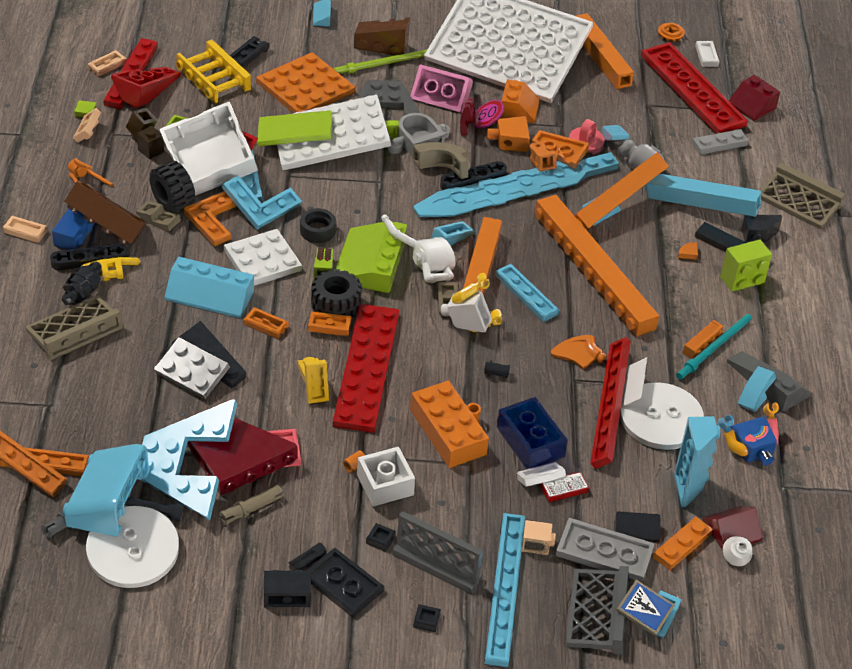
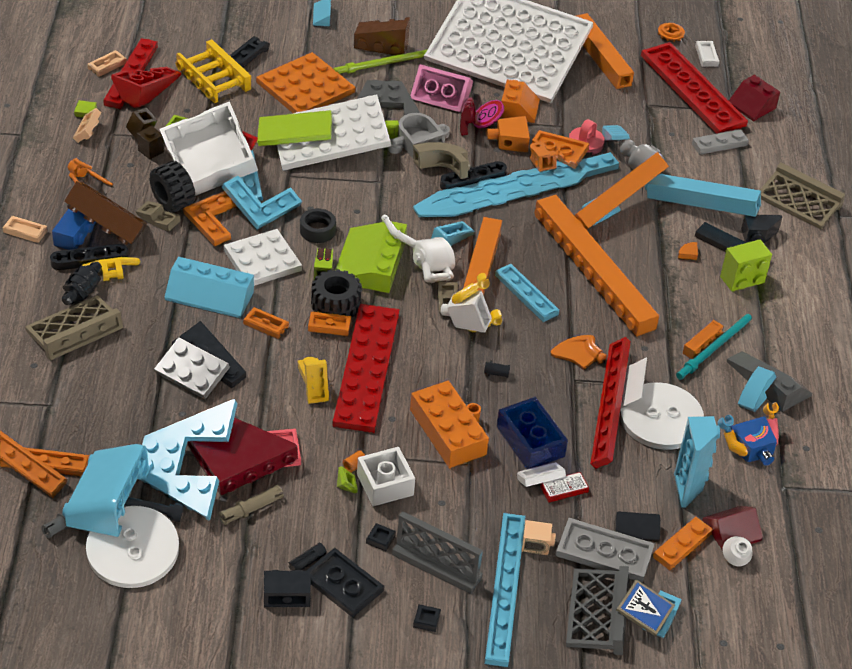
(346, 480): none -> lime slope

